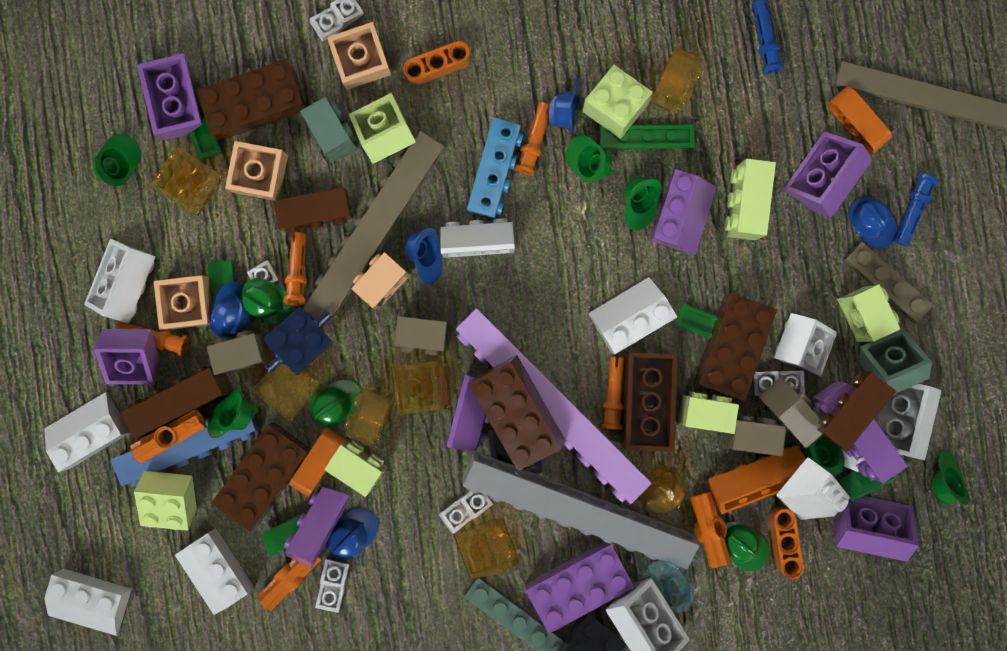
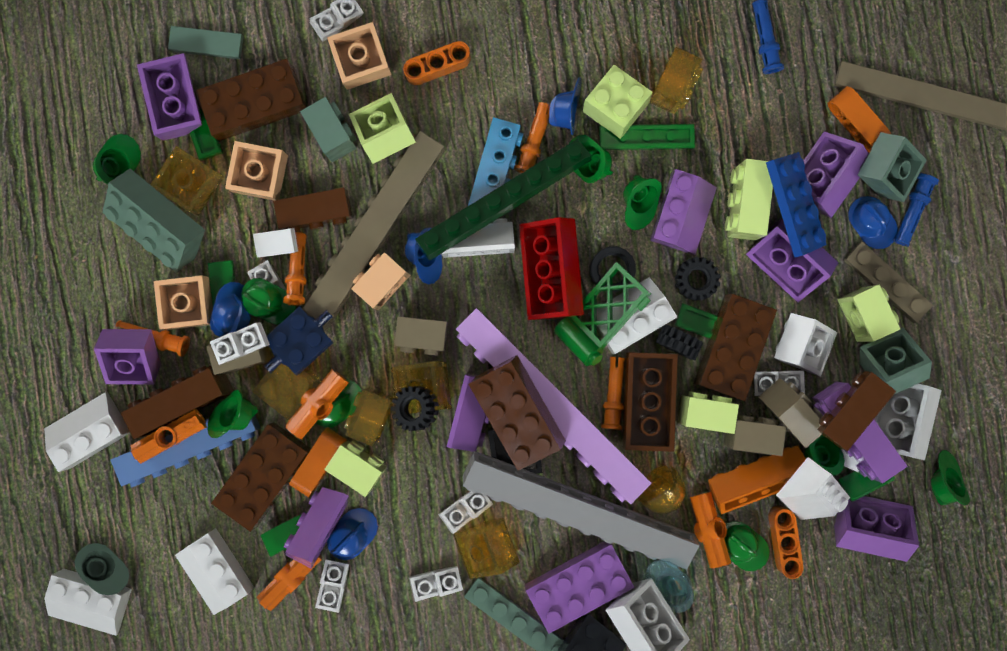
(101, 569): none -> sand green piece
(119, 281): white slope -> none
(152, 220): none -> sand green brick
(165, 500): yellowish green brick -> none
(205, 42): none -> sand green tile
(239, 343): none -> white slope
(275, 242): none -> white slope
(316, 404): none -> orange piece
(402, 412): none -> black tyre
(435, 583): none -> white slope
(503, 199): none -> dark green plate
(551, 268): none -> red brick
(580, 337): none -> green piece
(612, 250): none -> black tyre
(679, 342): none -> black tyre
(707, 268): none -> black tyre
(795, 275): none -> medium lavender slope
(796, 204): none -> blue plate
(892, 166): none -> sand green brick

